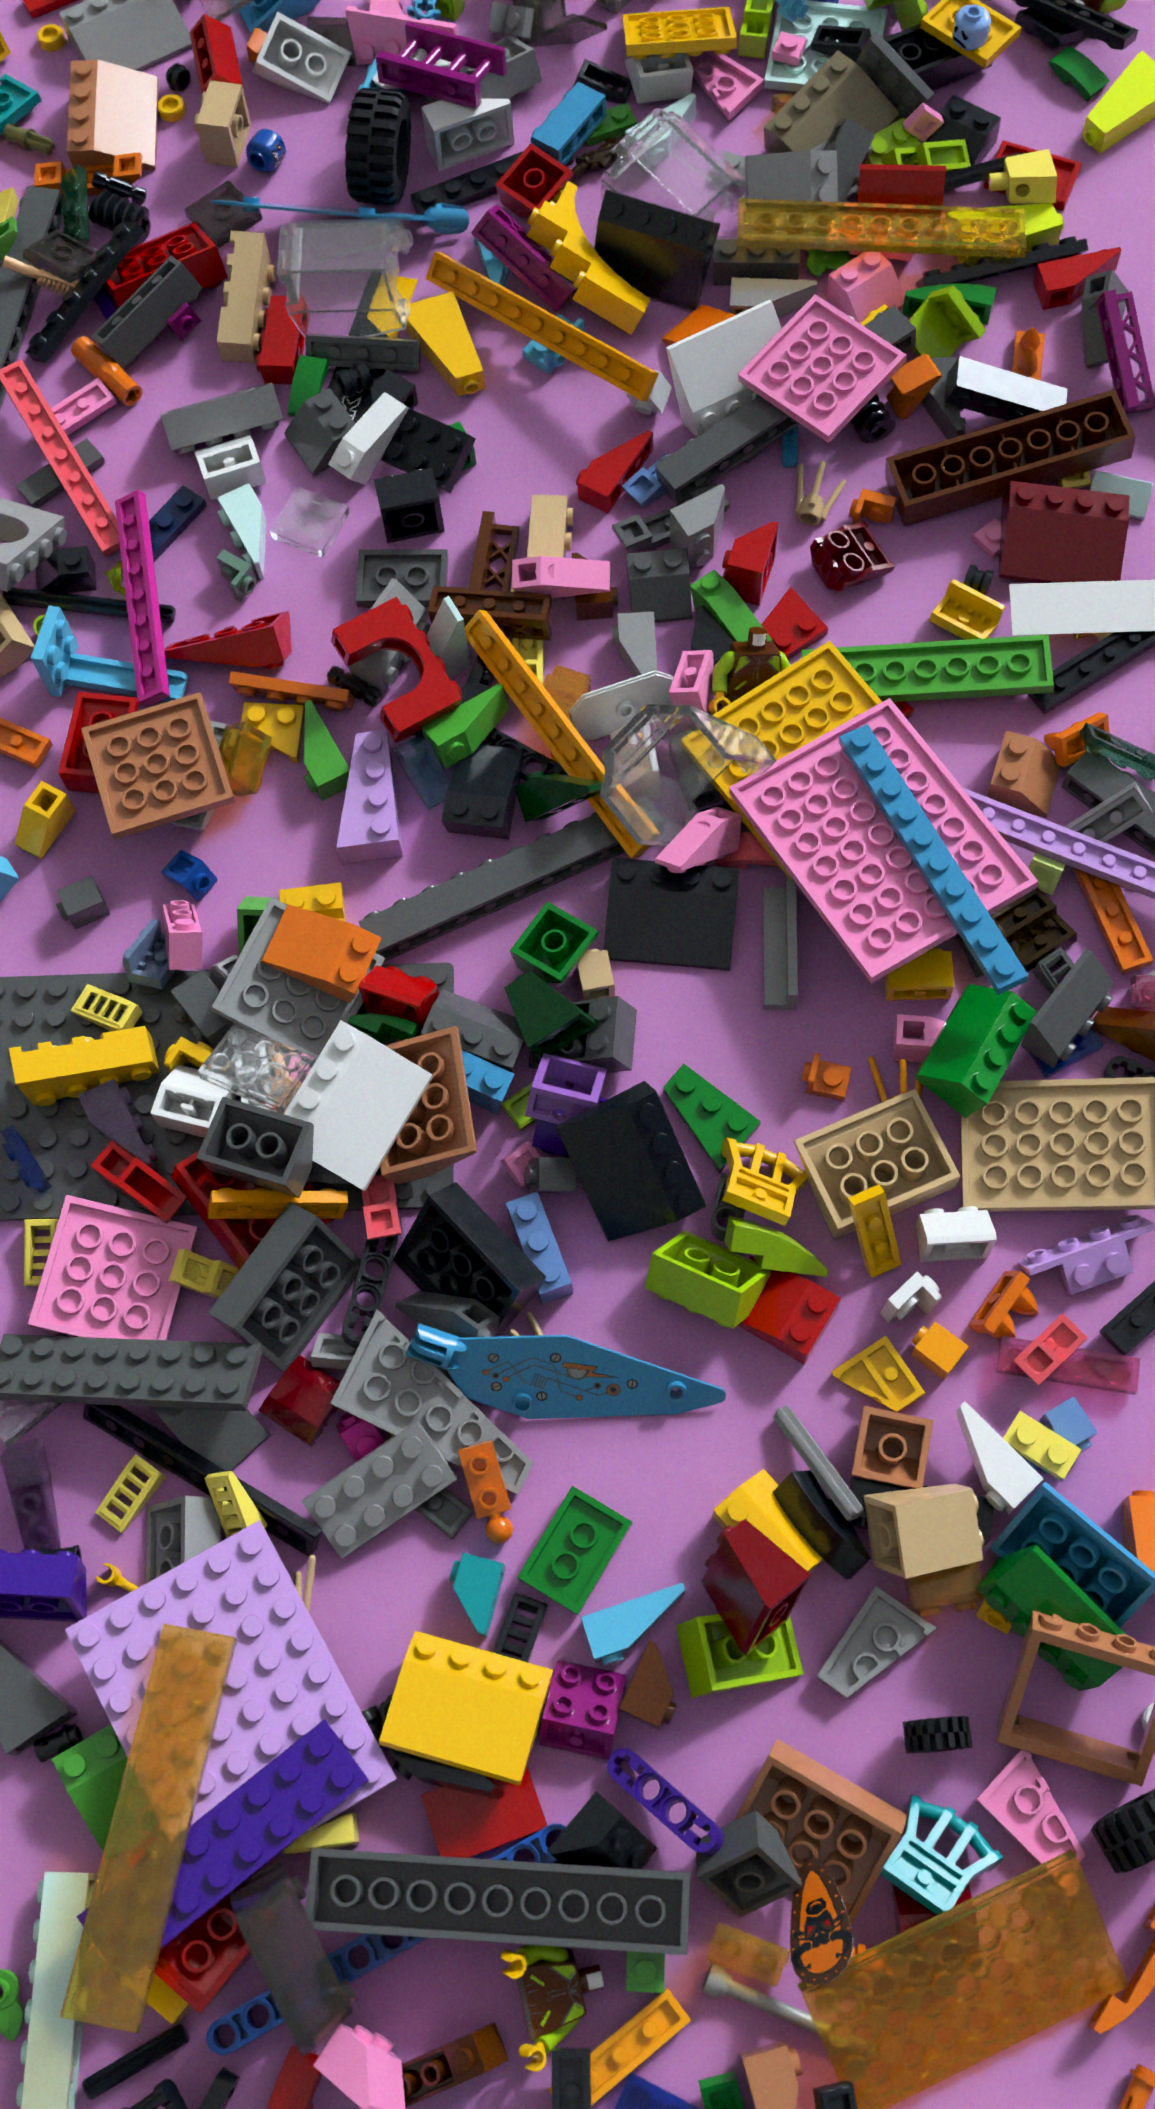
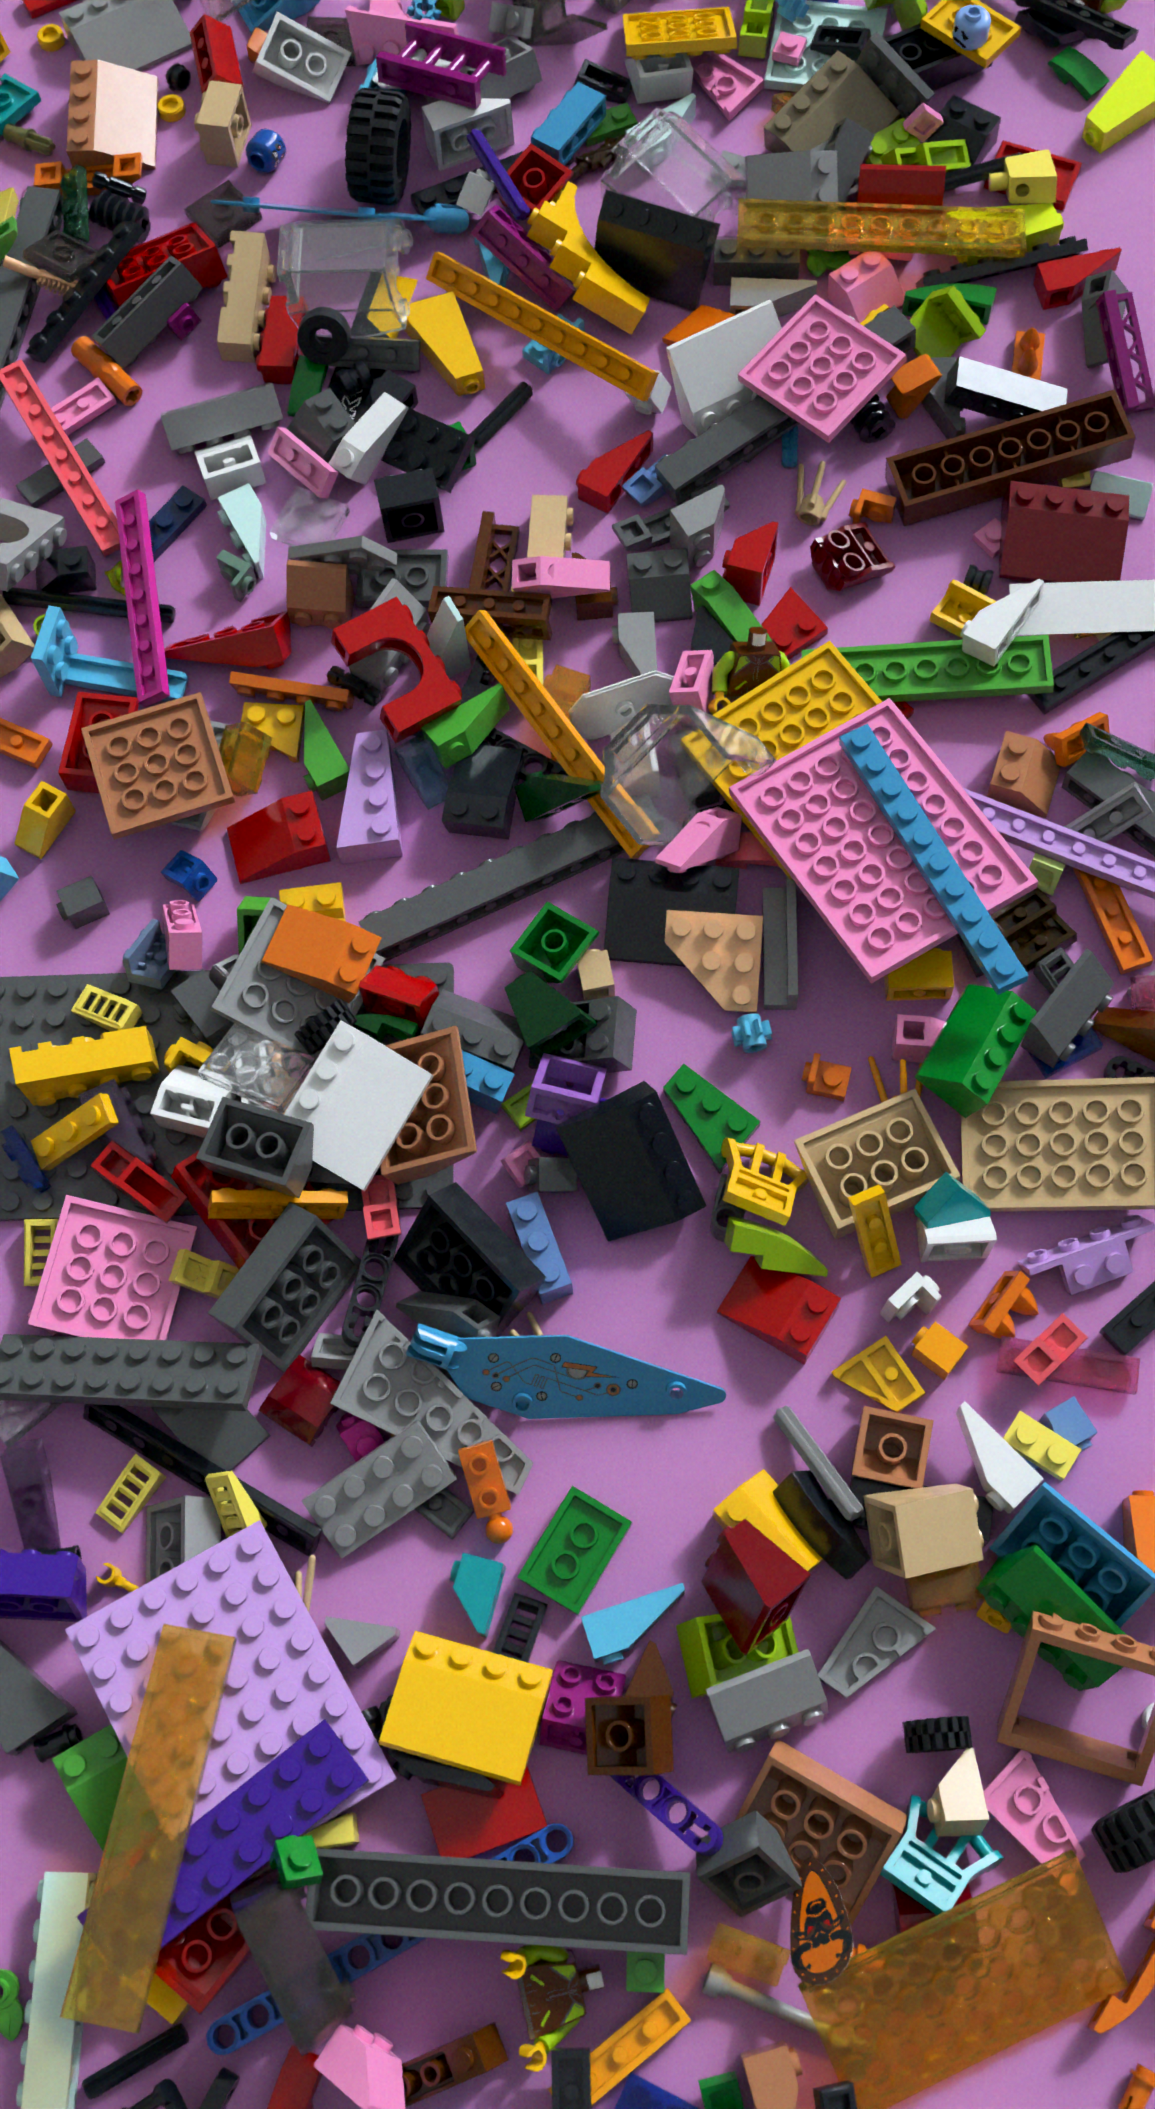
(74, 1131): none -> yellow plate
(279, 839): none -> red slope
(296, 1861): none -> green bracket
(302, 462): none -> bright pink plate
(318, 593): none -> nougat slope
(320, 1028): none -> black tyre
(327, 319): none -> black tyre
(356, 552): none -> light grey plate
(360, 1639): none -> light grey slope
(476, 192): none -> white brick
(498, 174): none -> dark purple axle
(501, 414): none -> black axle
(602, 1839): black slope -> none
(629, 1735): none -> reddish brown slope
(706, 1279): lime slope -> none
(720, 953): none -> light nougat plate
(751, 1033): none -> medium azure gear
(768, 1702): none -> light grey slope
(949, 1204): none -> teal slope
(959, 1800): none -> slope
(999, 623): none -> white slope

